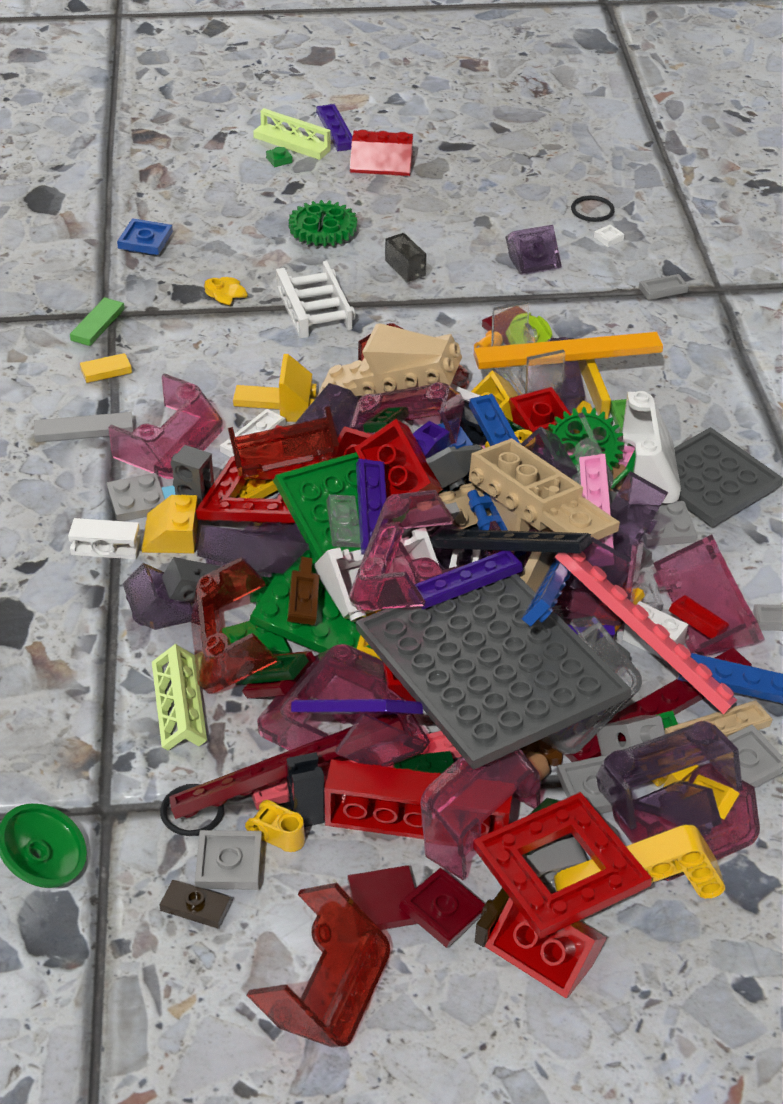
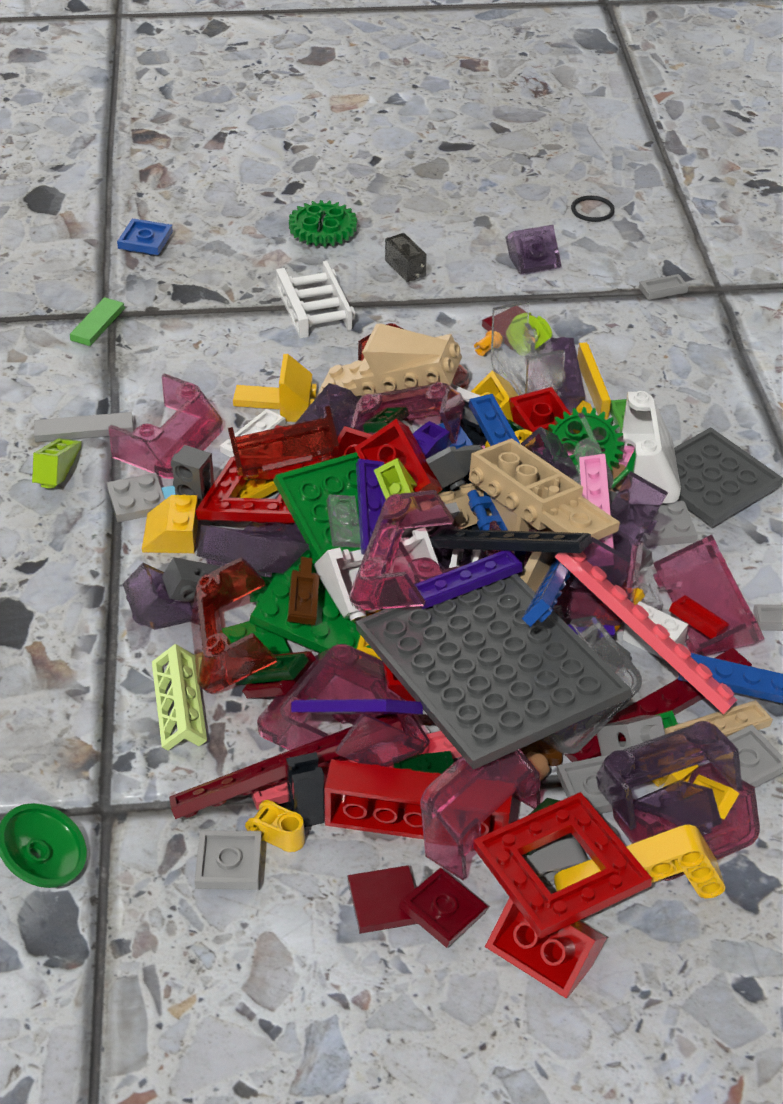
(54, 461): none -> lime slope
(104, 538): white piece -> none
(105, 367): yellow tile -> none
(163, 813): black tyre -> none
(195, 904): dark brown plate -> none
(224, 289): yellow plate -> none
(279, 156): green plate -> none
(294, 139): yellowish green fence -> none
(332, 120): dark purple tile -> none
(343, 978): clear red windscreen -> none
(381, 153): slope -> none
(394, 478): none -> lime slope
(490, 916): dark brown plate -> none
(574, 349): light orange tile -> none
(609, 235): white tile -> none

